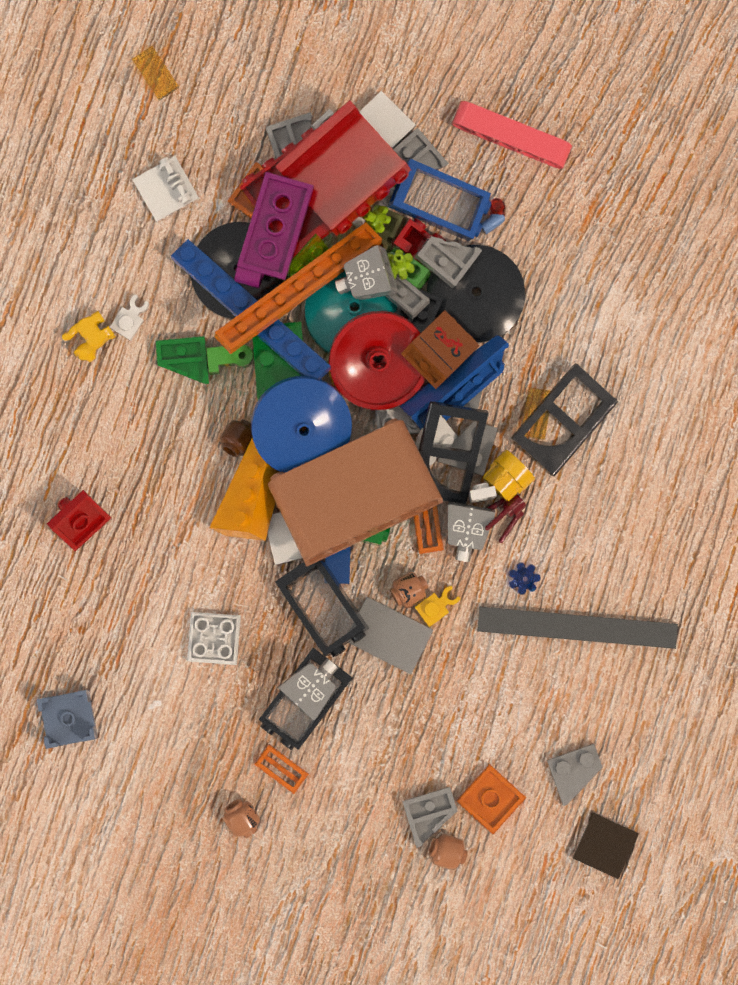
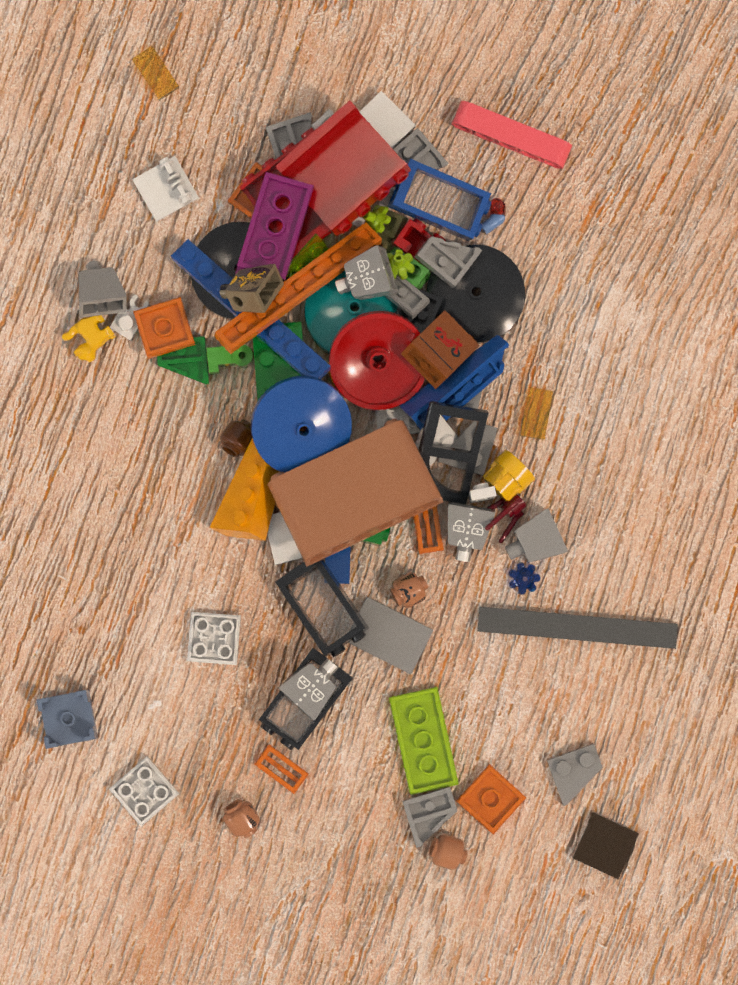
(78, 519): red tile -> none
(100, 291): none -> light grey torso
(144, 791): none -> white tile
(164, 328): none -> orange tile
(253, 288): none -> dark tan torso
(423, 740): none -> lime tile
(434, 608): yellow plate -> none
(537, 539): none -> light grey torso
(556, 456): black window -> none

